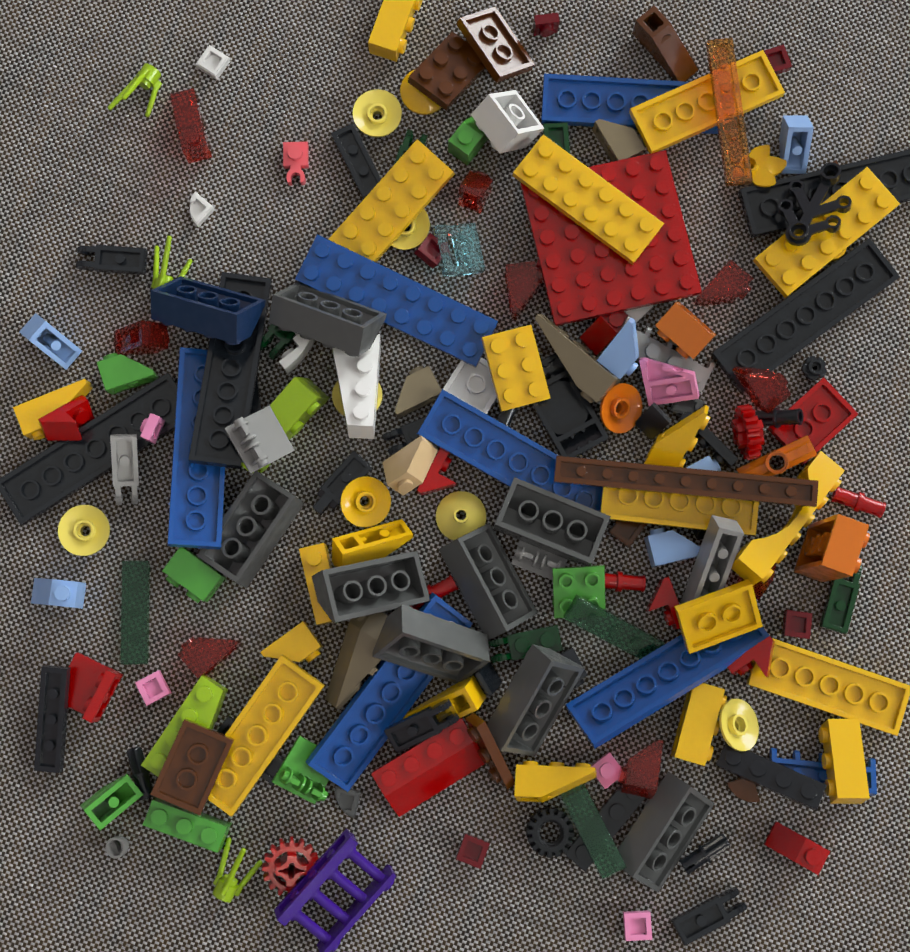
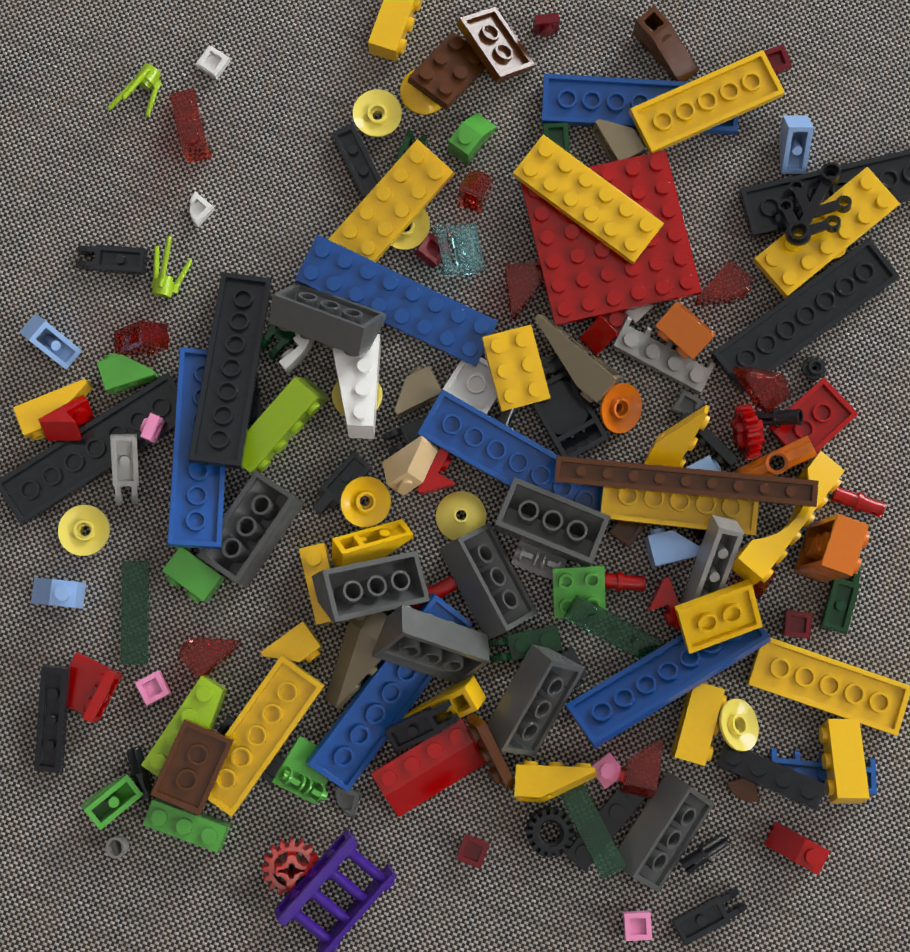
(206, 309): dark blue slope -> none
(226, 885): lime plant -> none
(259, 439): light grey hinge -> none
(295, 158): coral plate -> none
(488, 679): black slope -> none
(507, 121): white brick -> none
(622, 351): light blue slope -> none
(652, 421): black slope -> none
(667, 382): bright pink wing -> none
(729, 112): clear orange plate -> none
(760, 653): red slope -> none
(765, 166): yellow plate -> none

